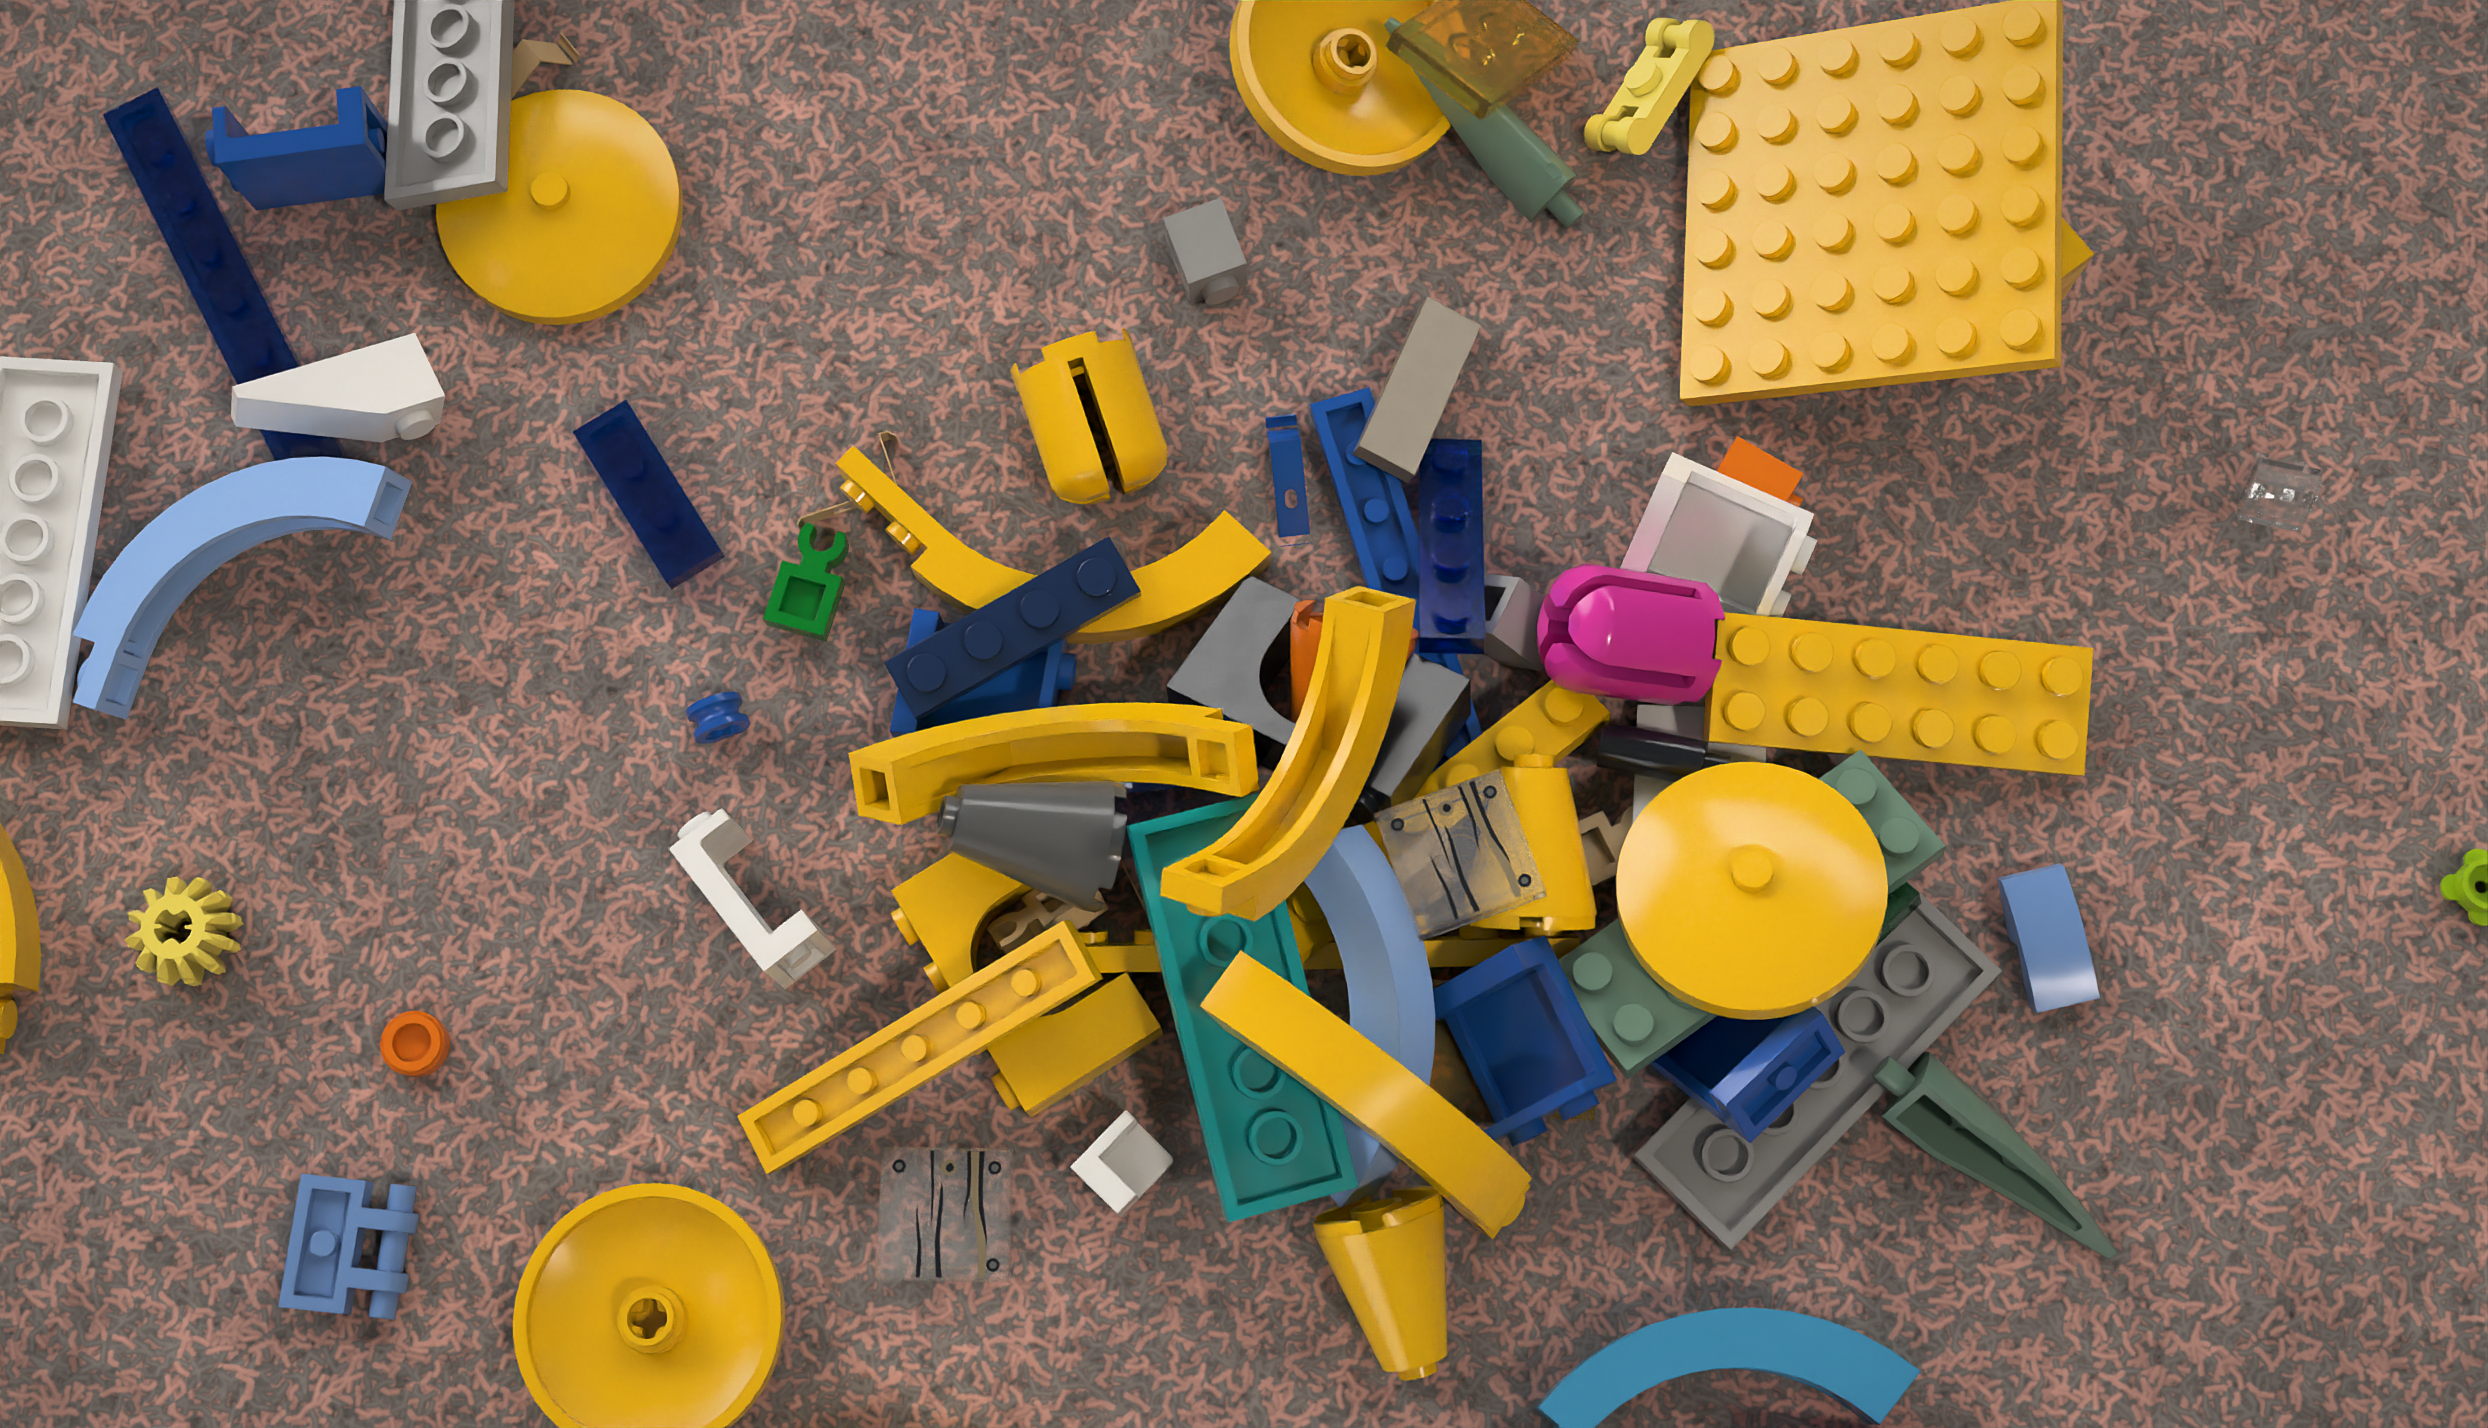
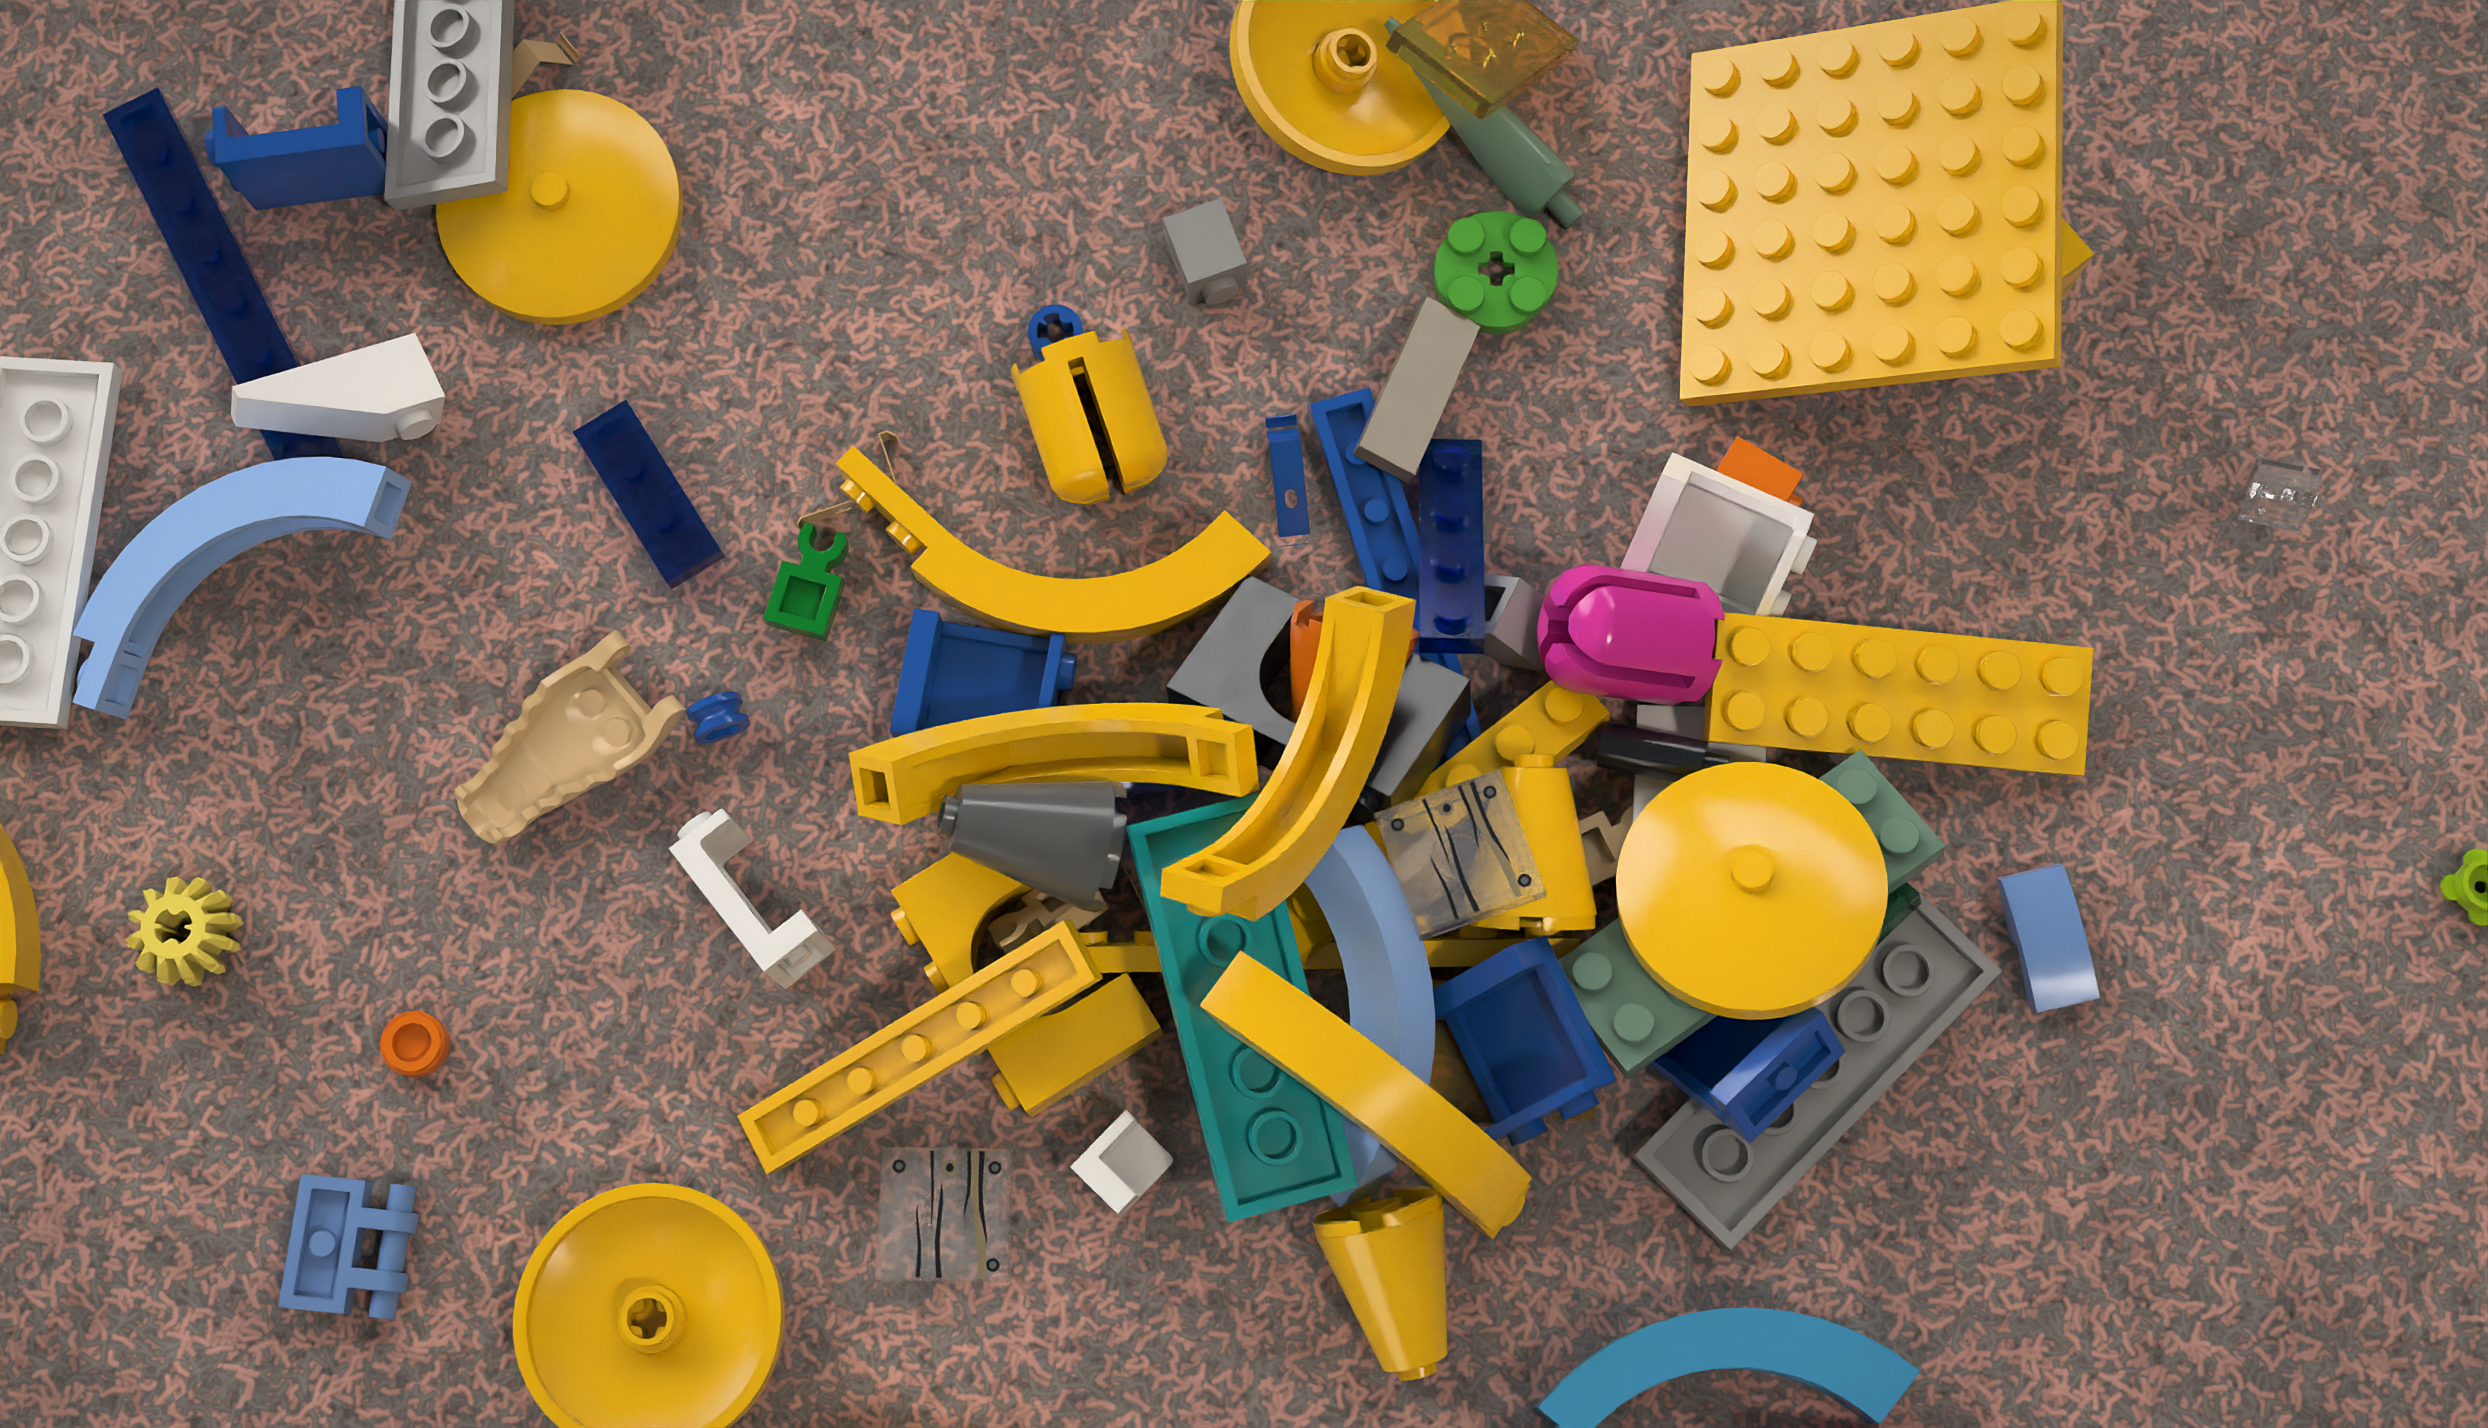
(571, 737): none -> tan animal
(1012, 628): dark blue plate -> none
(1048, 315): none -> blue bush
(1505, 238): none -> bright green plate
(1651, 86): light yellow plate -> none
(1969, 1135): sand green piece -> none

